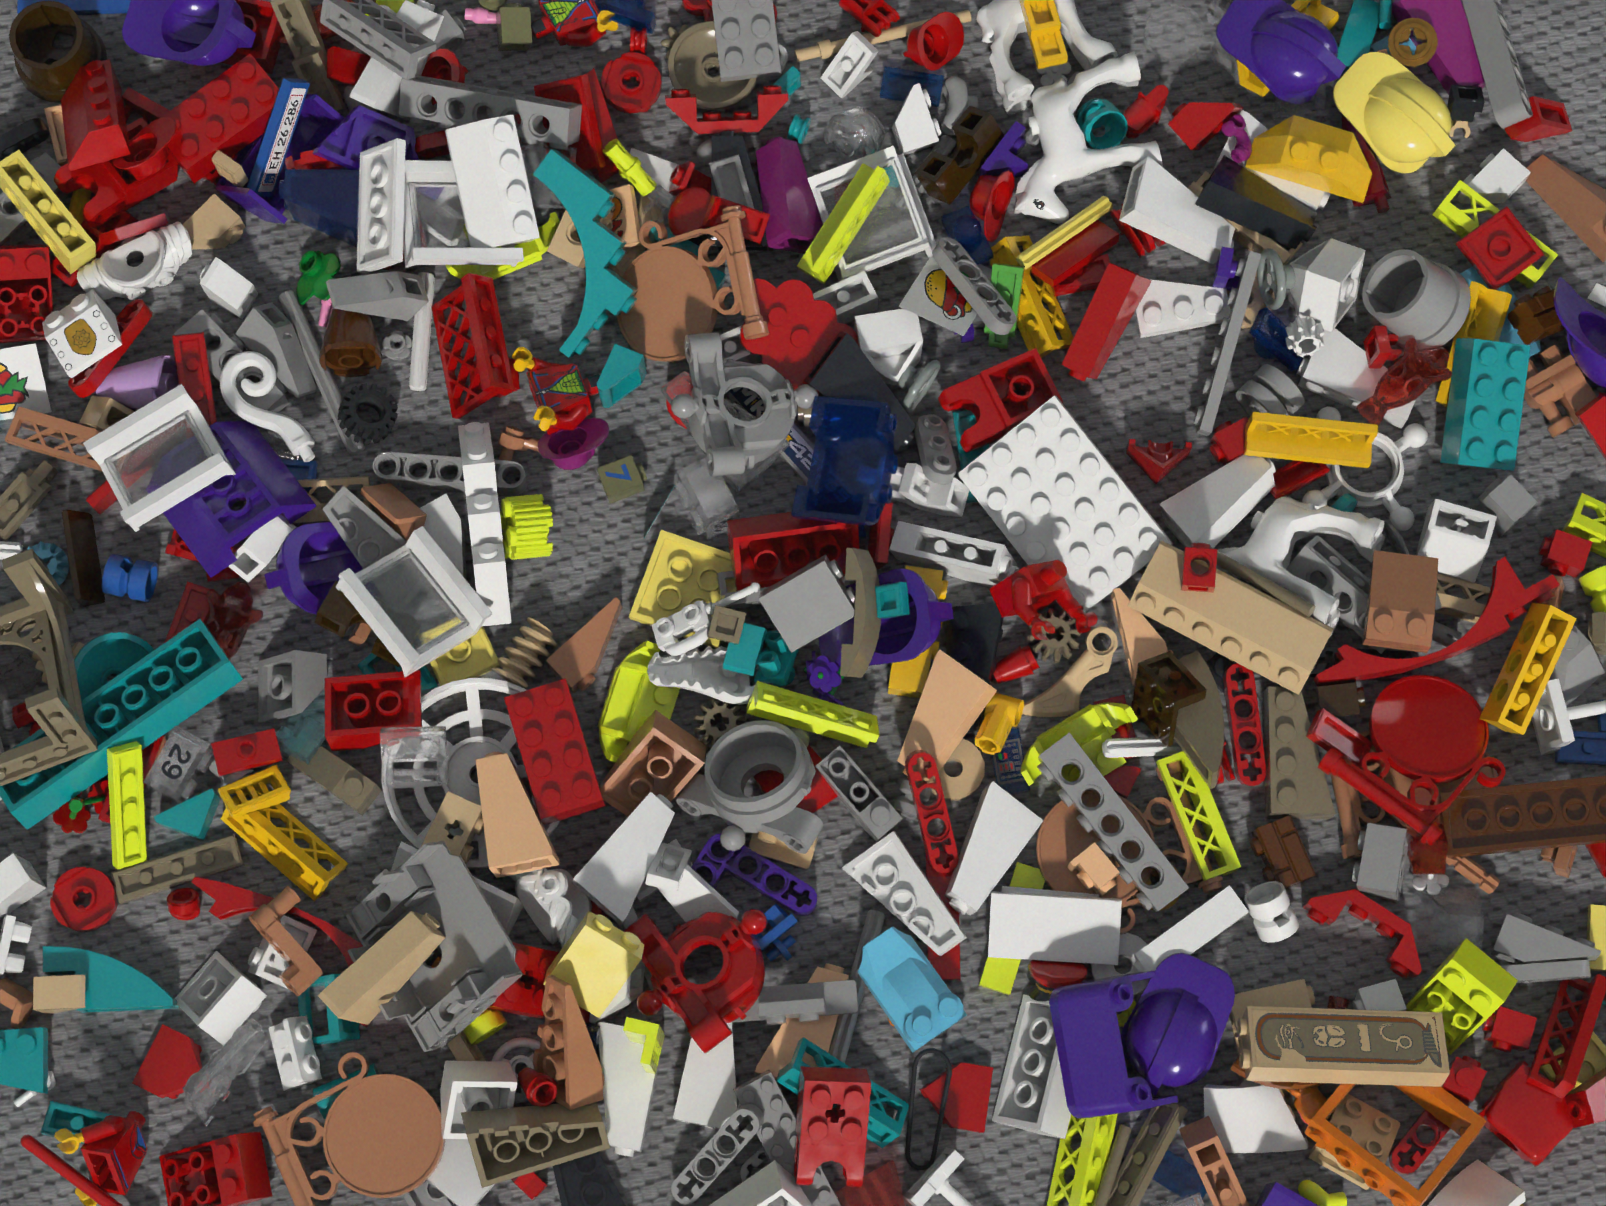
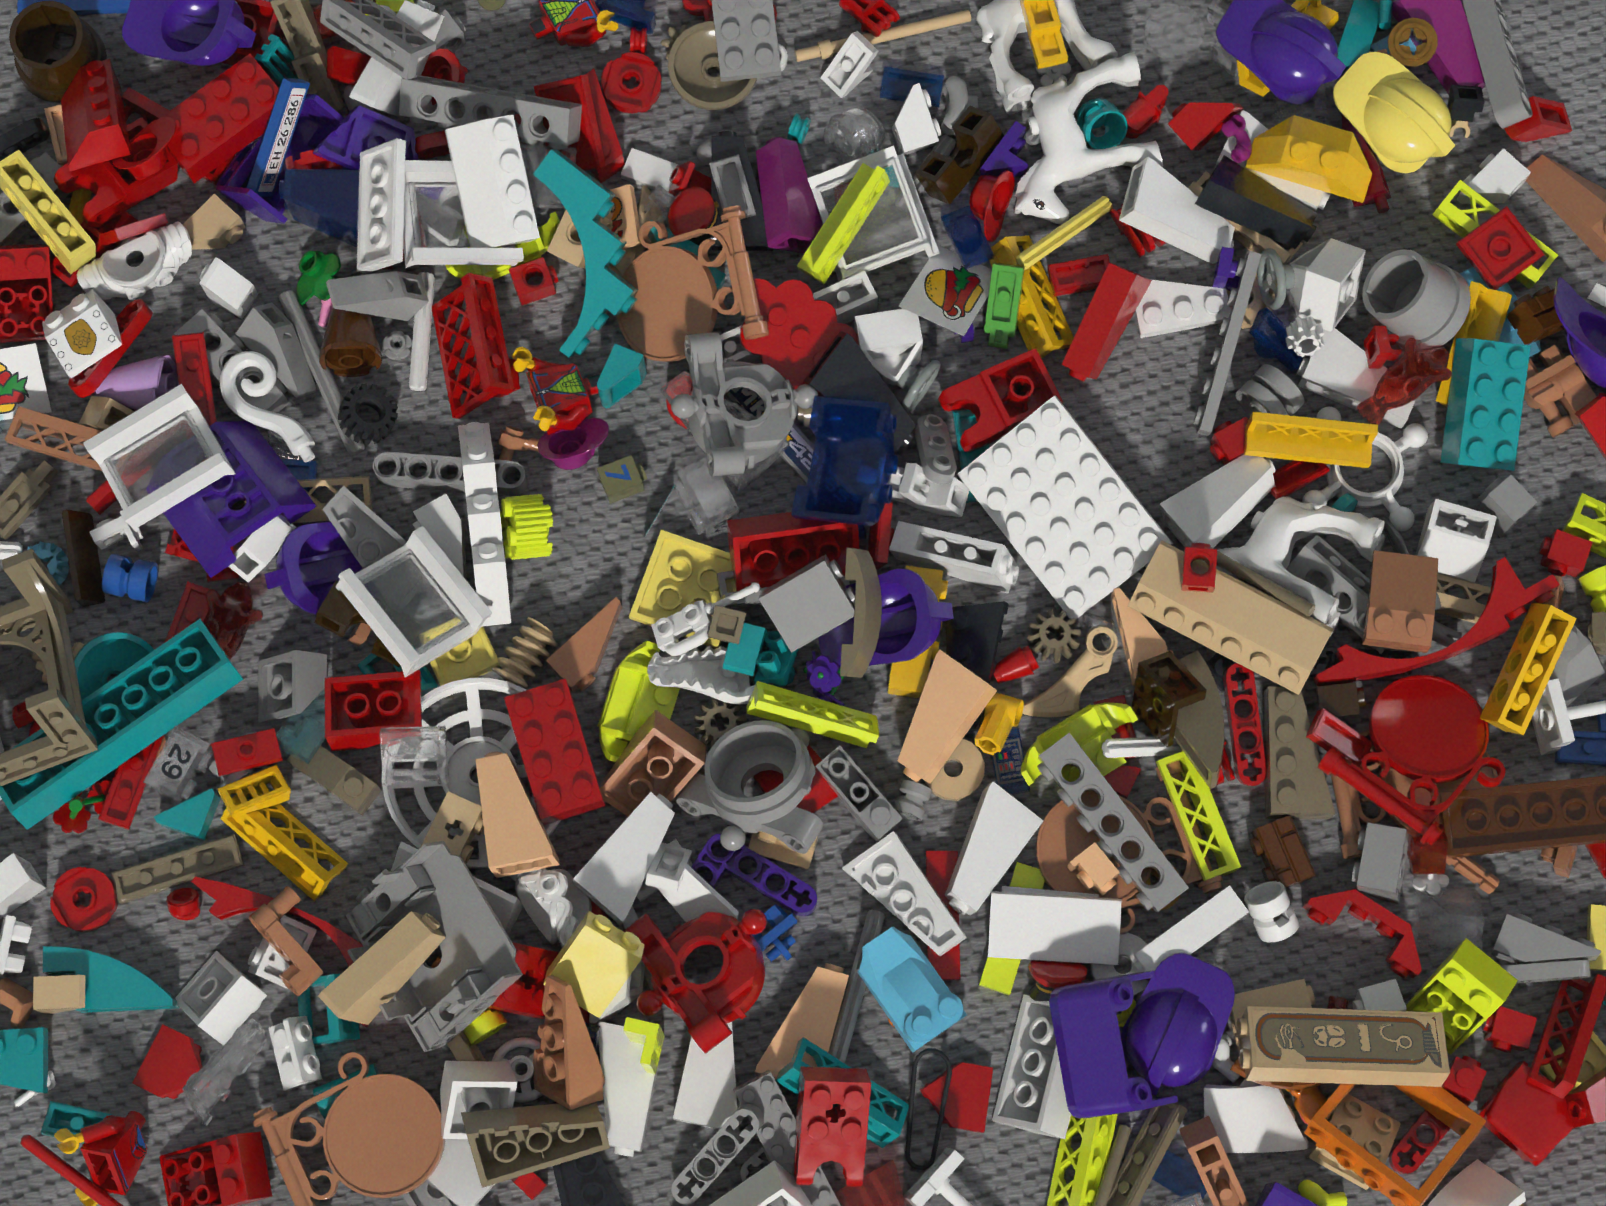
(112, 531): none -> white bracket
(127, 805): neon yellow tile -> none
(229, 169): tan tile -> none
(269, 53): none -> teal tile
(395, 508): nougat panel -> none
(480, 16): bright pink piece -> none
(514, 27): olive brick -> none
(529, 293): none -> red brick
(538, 1087): red cone -> none
(629, 167): neon yellow pin -> none
(752, 225): red plate -> none
(768, 104): red slope -> none
(790, 81): teal tile -> none
(803, 1002): light grey bracket -> none
(892, 600): teal tile -> none
(926, 813): red beam -> none
(935, 41): red piece -> none
(994, 311): light grey beam -> none
(1033, 590): red torso -> none
(1075, 253): red tile -> none
(1157, 458): red slope -> none
(1222, 1059): none -> white arm

